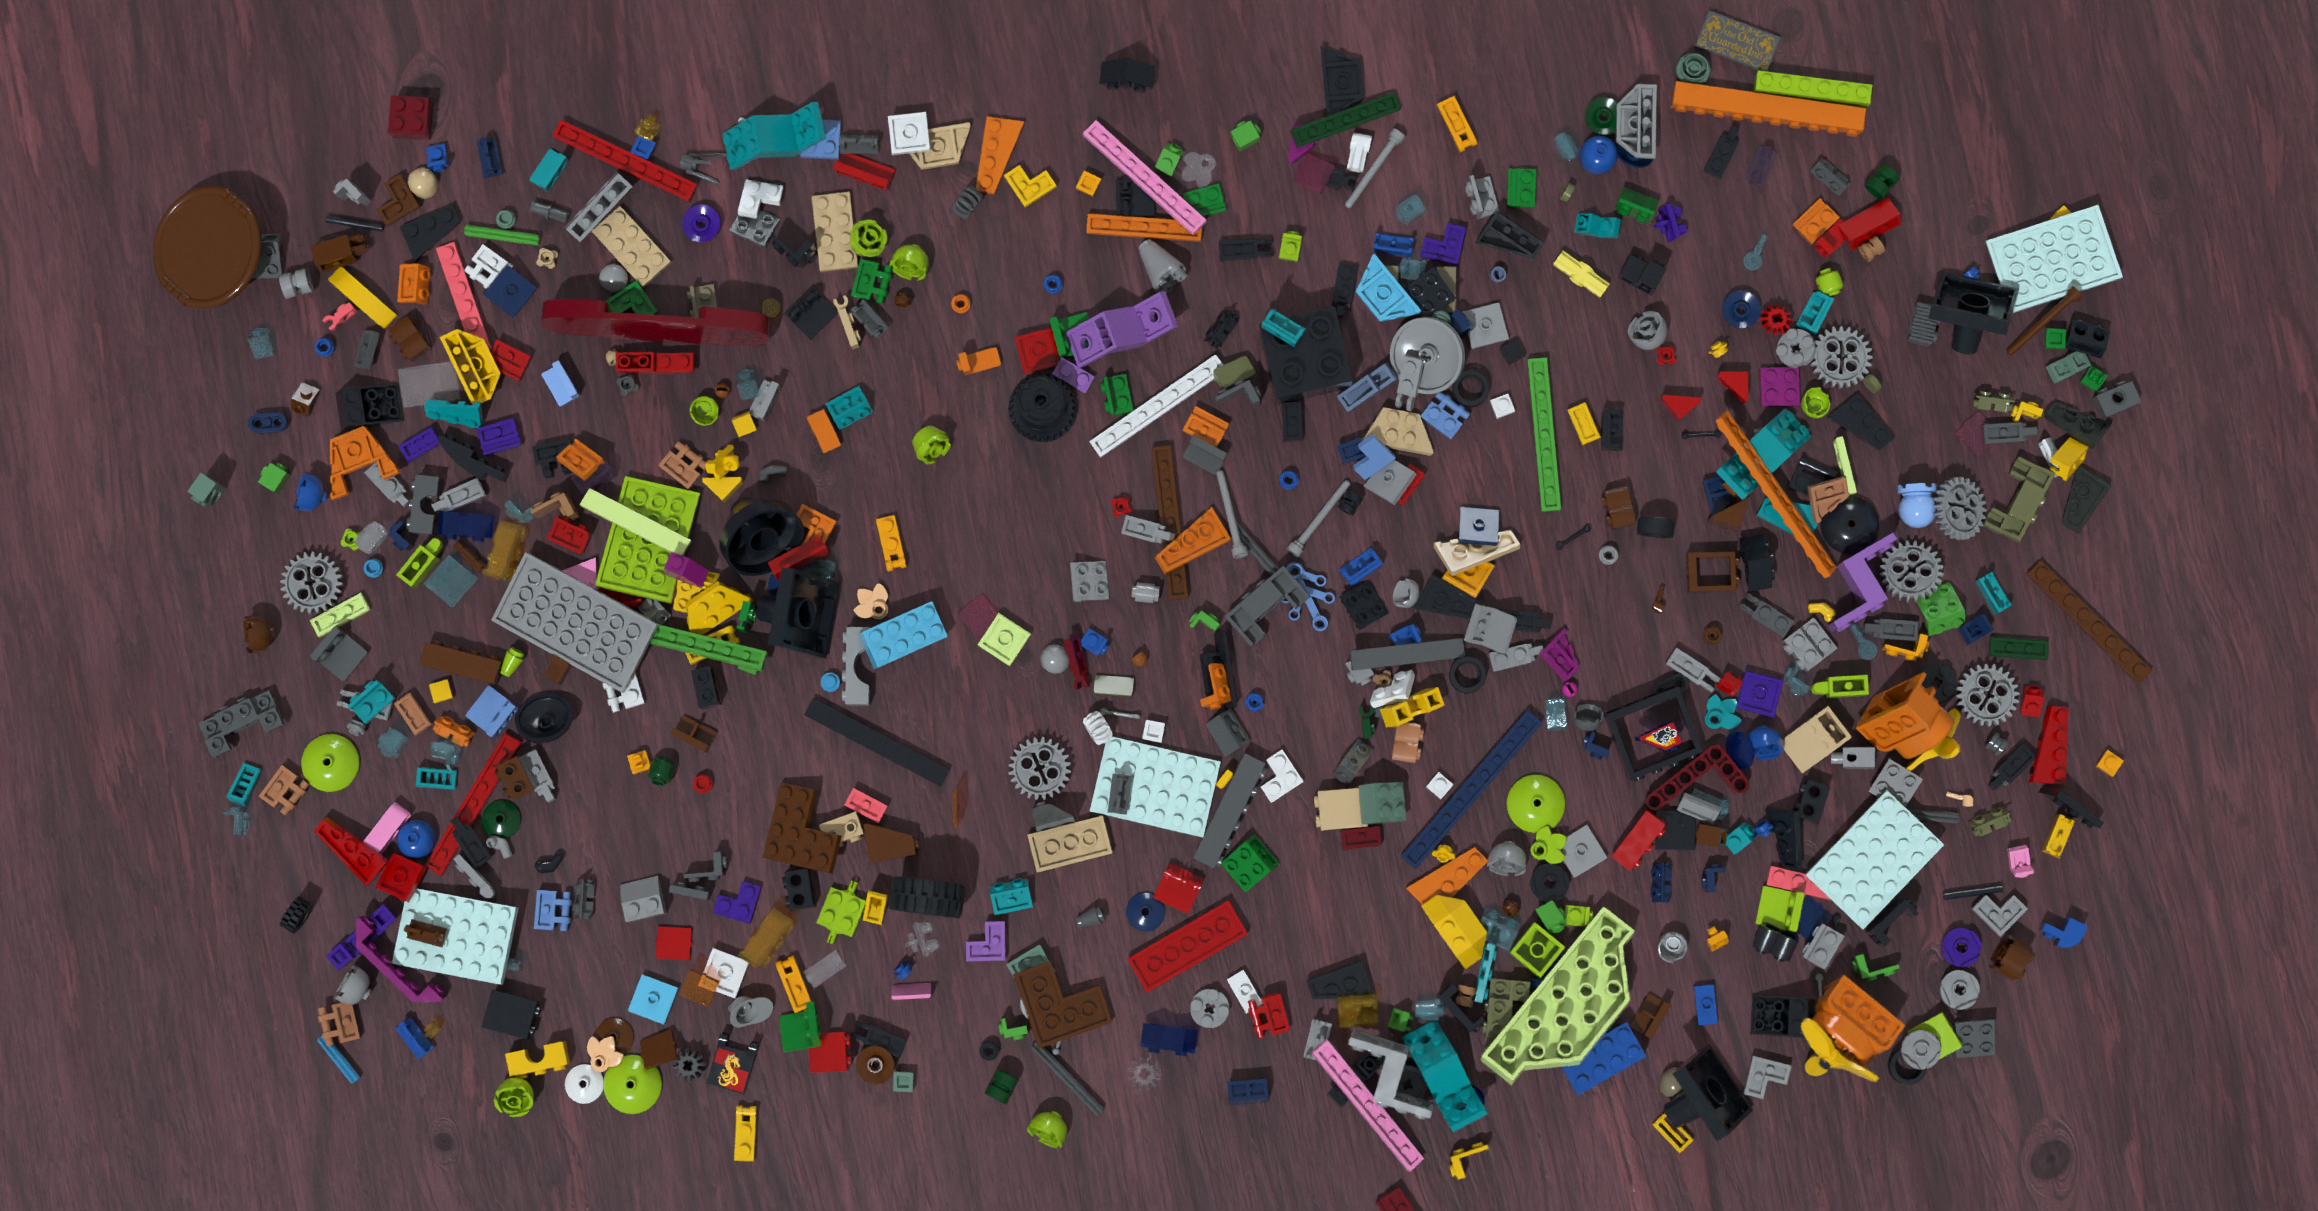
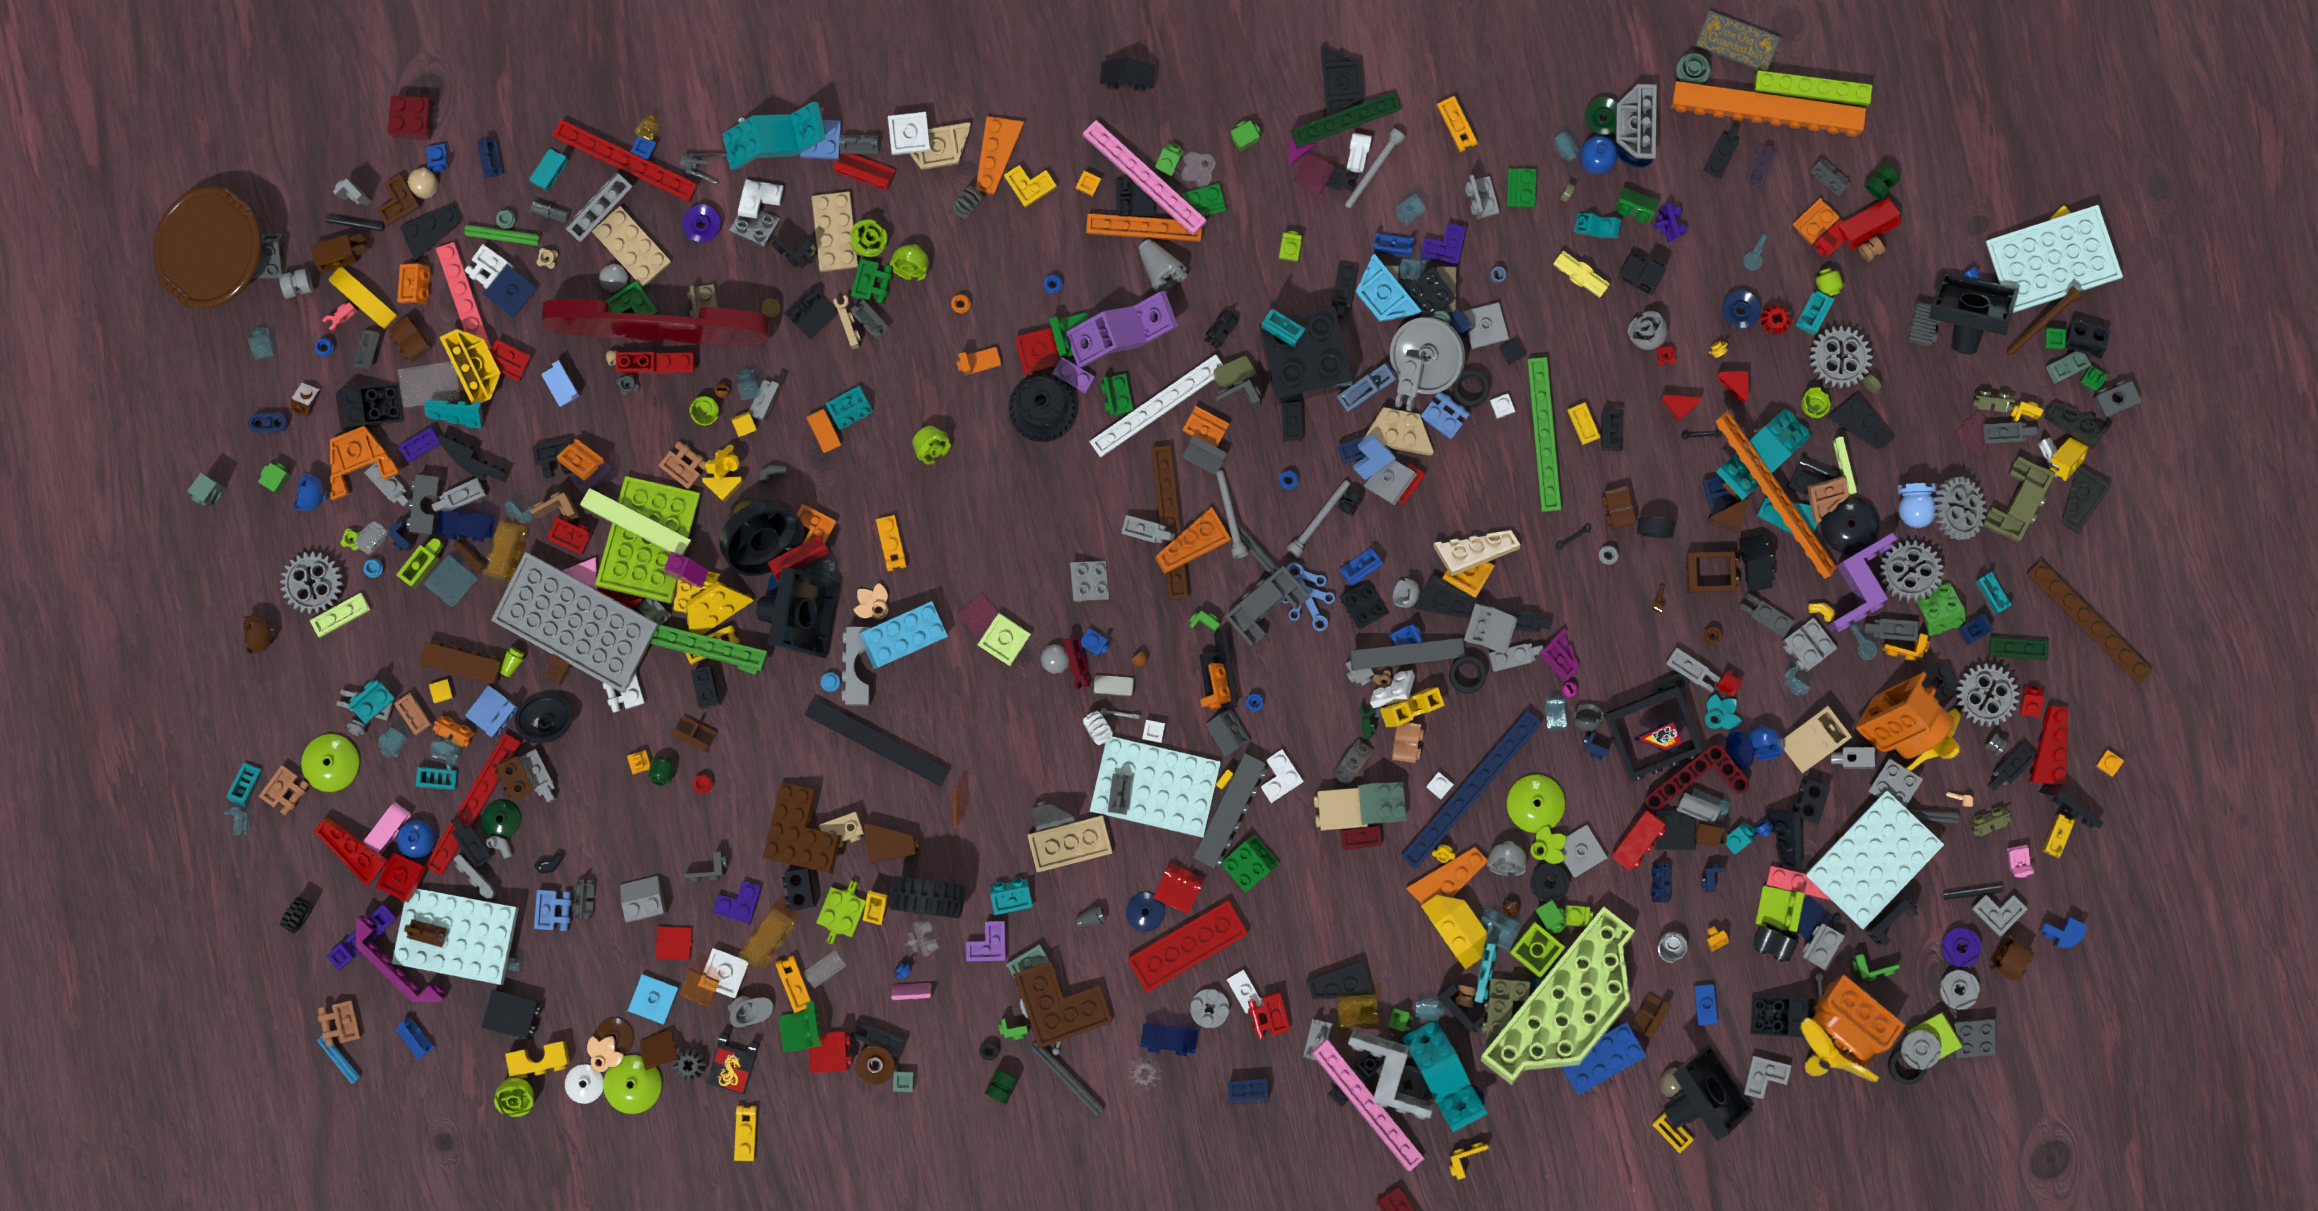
(239, 717): dark grey bracket -> none
(339, 653): dark grey bracket -> none
(353, 987): light grey cylinder -> none
(431, 1029): clear yellow plate -> none
(499, 437): dark purple plate -> none
(698, 892): dark grey plate -> none
(747, 616): green plate -> none
(866, 805): coral plate -> none
(902, 300): reddish brown plate -> none
(1049, 1128): lime cylinder -> none
(1056, 761): light grey gear -> none
(1121, 501): red plate -> none
(1146, 592): light grey brick -> none
(1243, 249): black hinge -> none
(1478, 526): plate -> none
(1509, 236): black wedge -> none
(1759, 694): dark purple plate -> none
(1779, 387): magenta plate -> none
(1799, 358): light grey plate -> none
(1842, 686): lime hinge -> none

